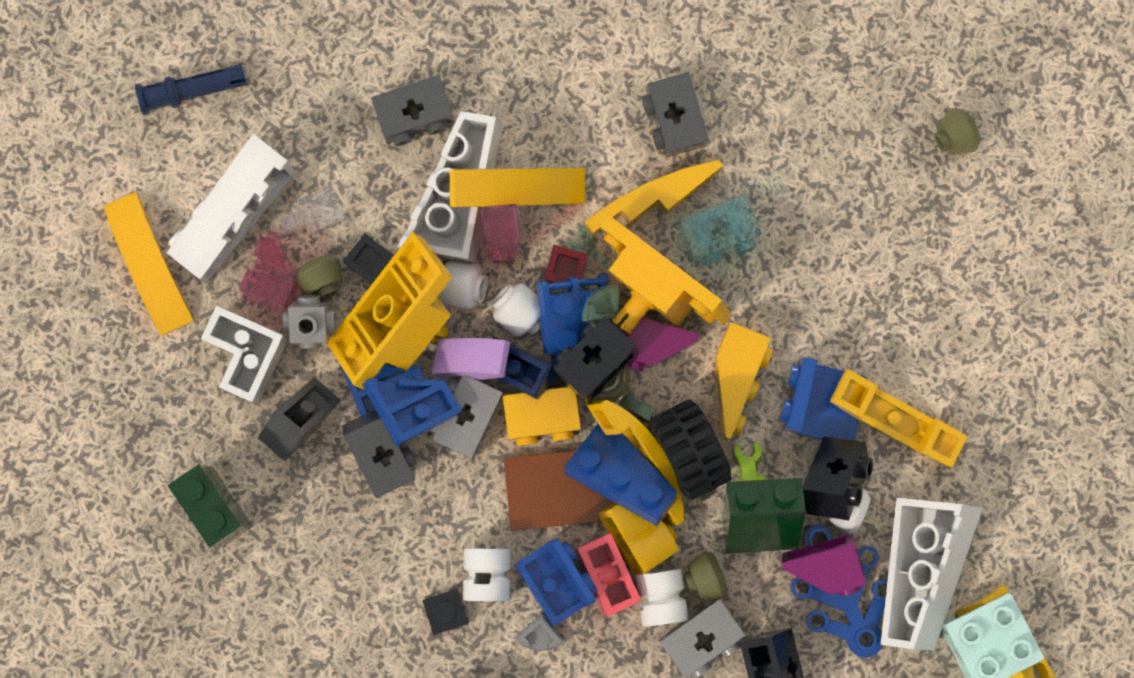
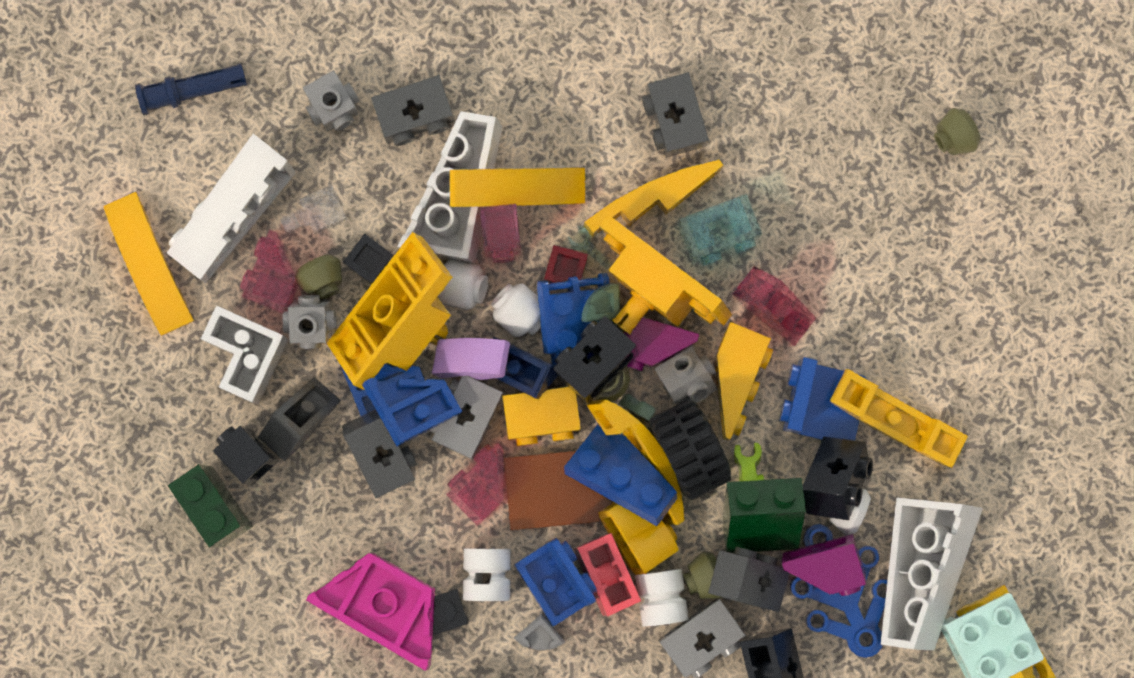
(244, 454): none -> black brick
(328, 90): none -> light grey brick
(383, 606): none -> dark pink wing
(482, 487): none -> clear pink slope
(687, 376): none -> light grey brick
(749, 579): none -> dark grey brick
(774, 305): none -> clear pink slope

